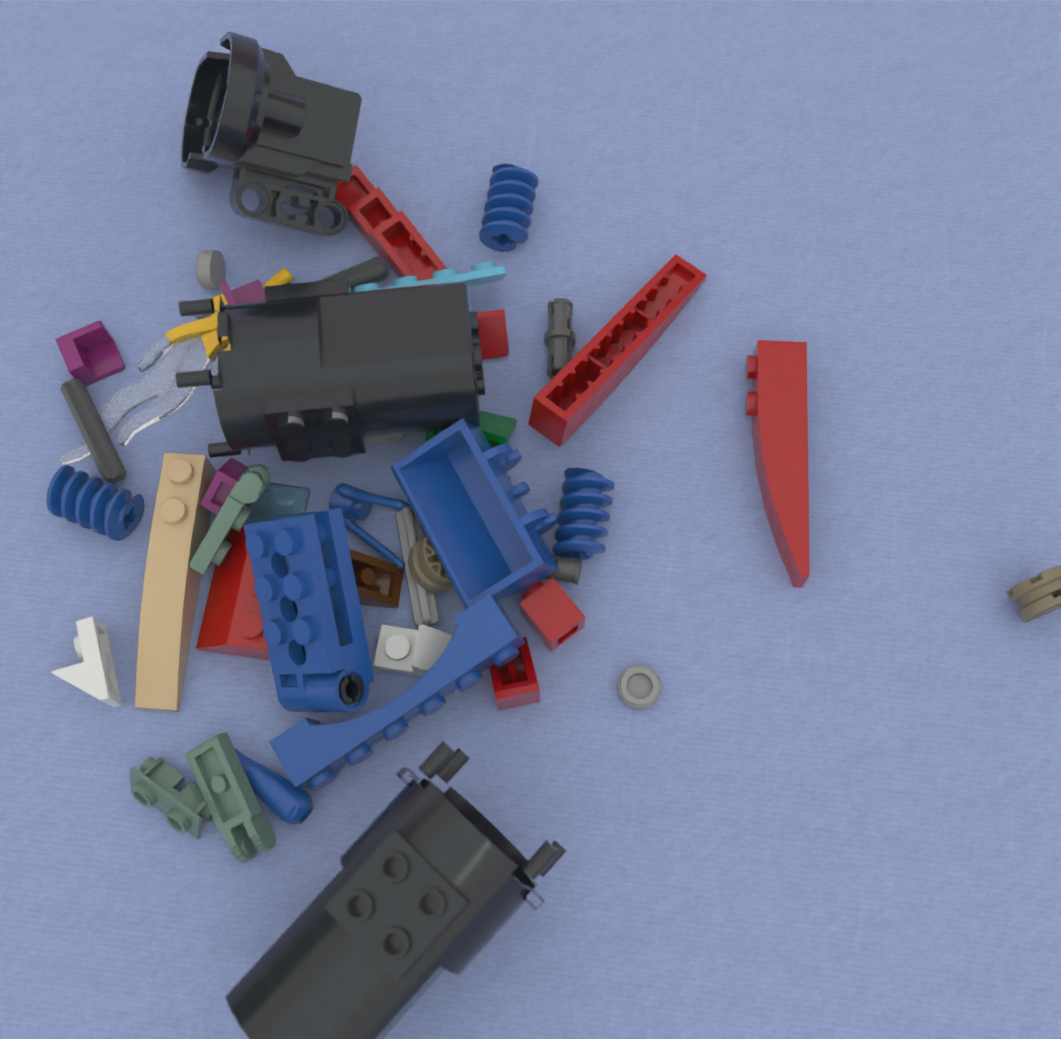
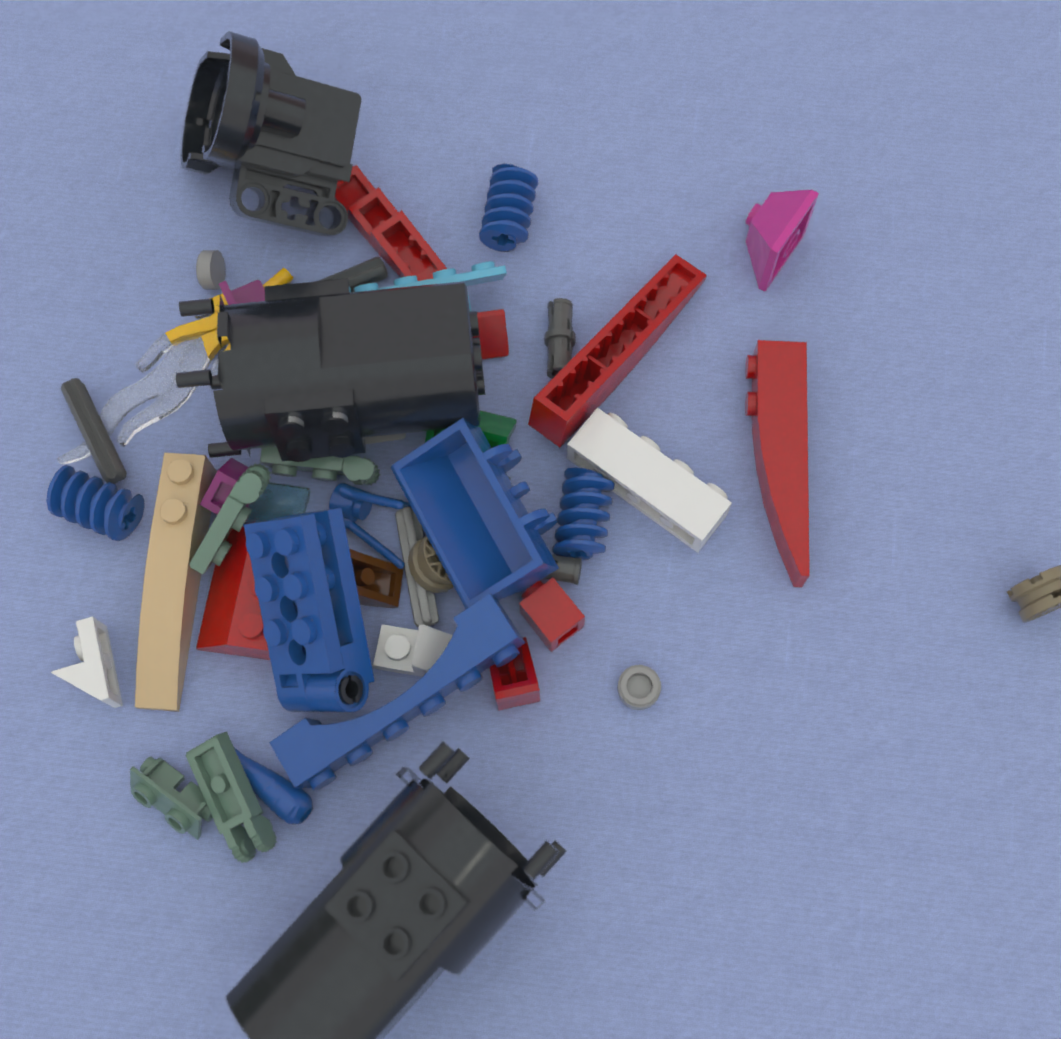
(91, 353): magenta panel -> none
(355, 468): none -> sand green hinge
(649, 479): none -> white brick
(777, 231): none -> dark pink slope

